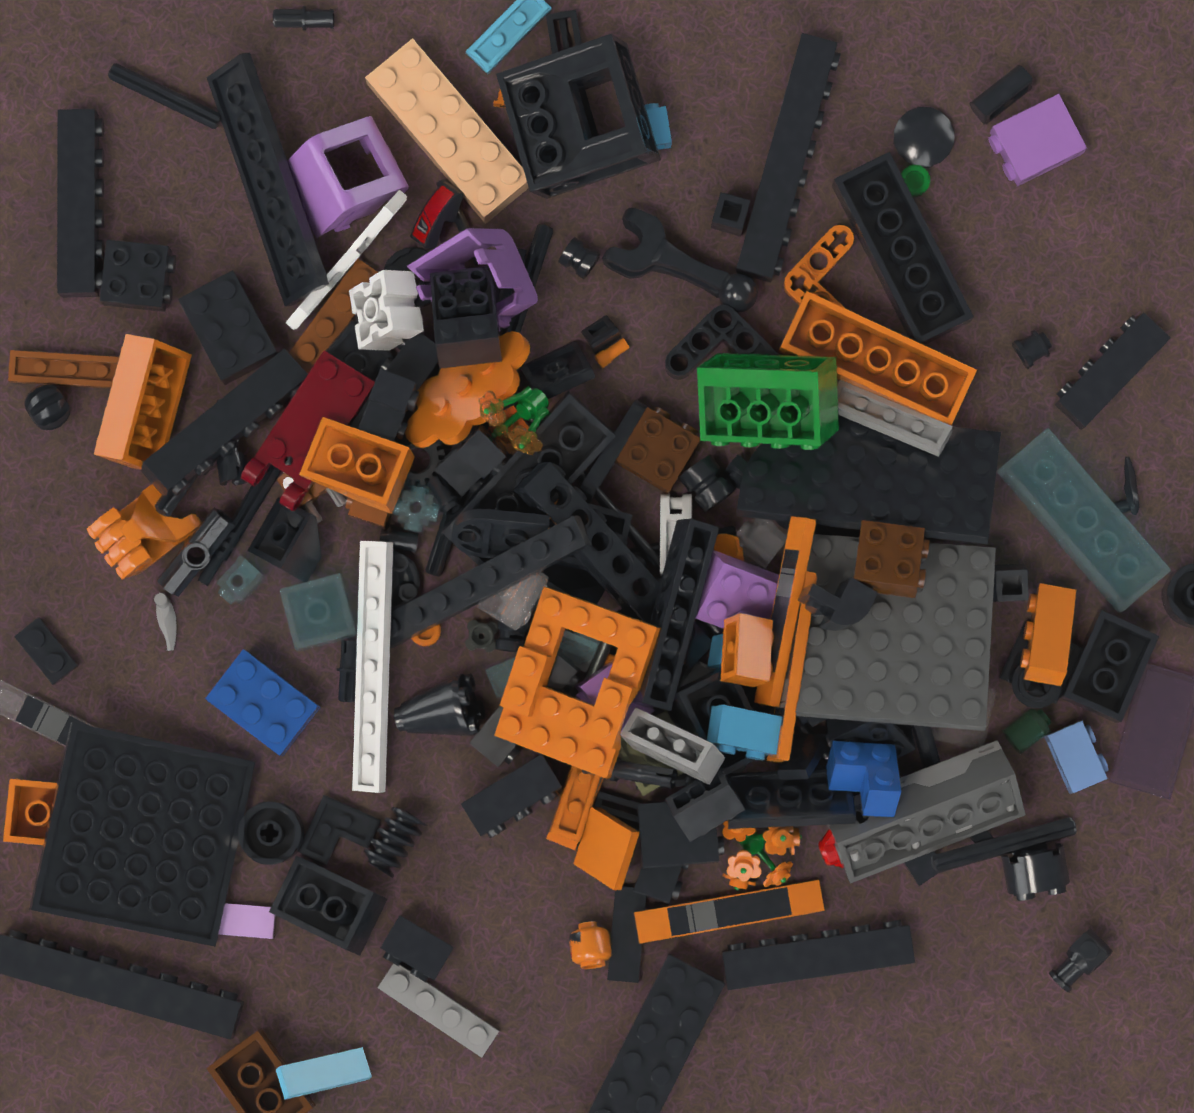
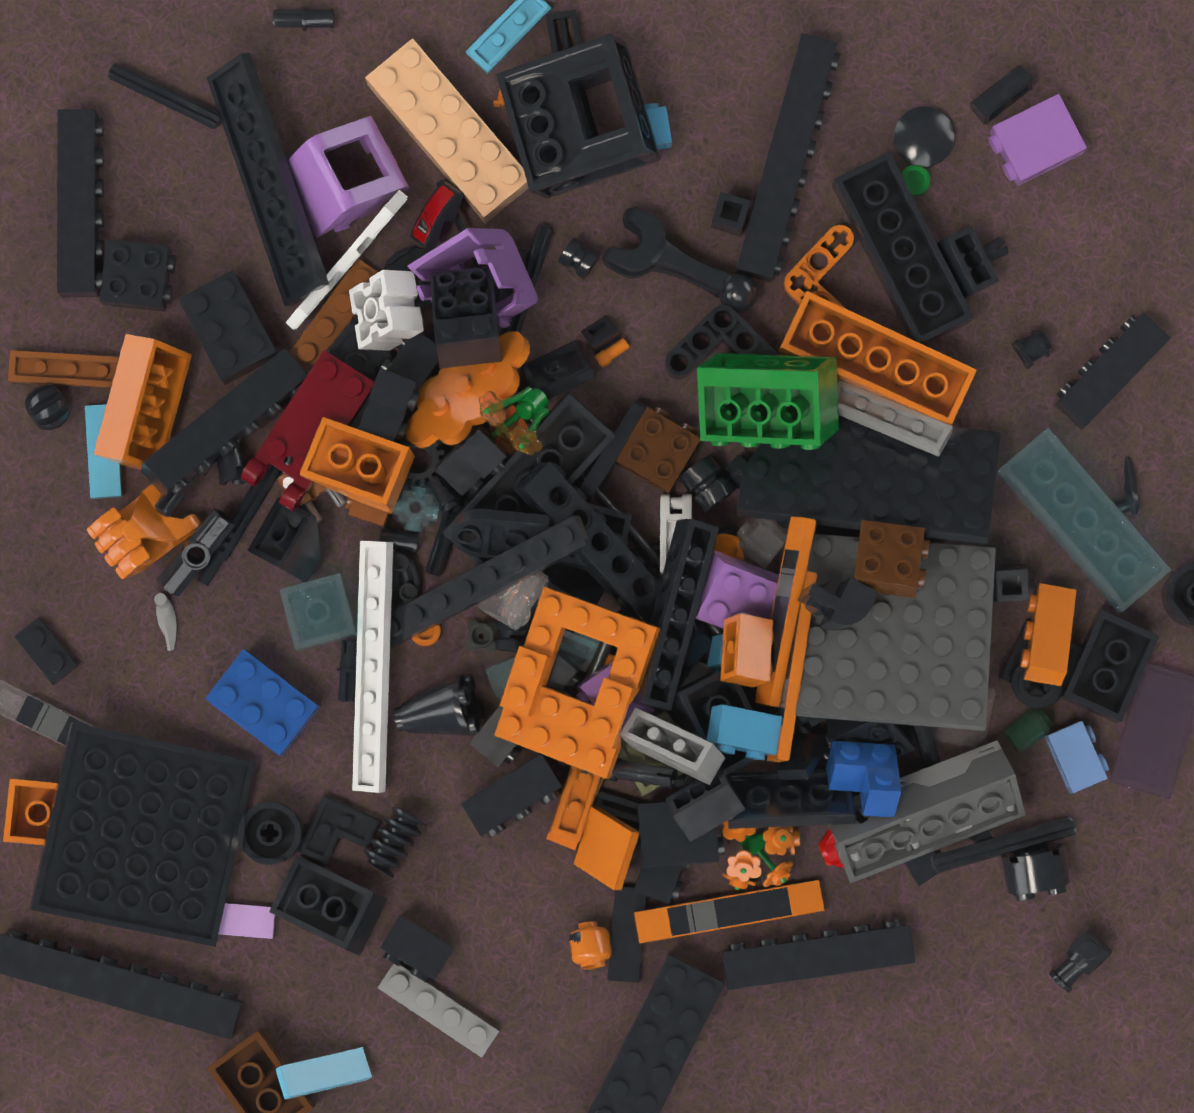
(104, 474): none -> medium azure tile
(251, 581): clear light blue brick -> none
(971, 261): none -> black brick

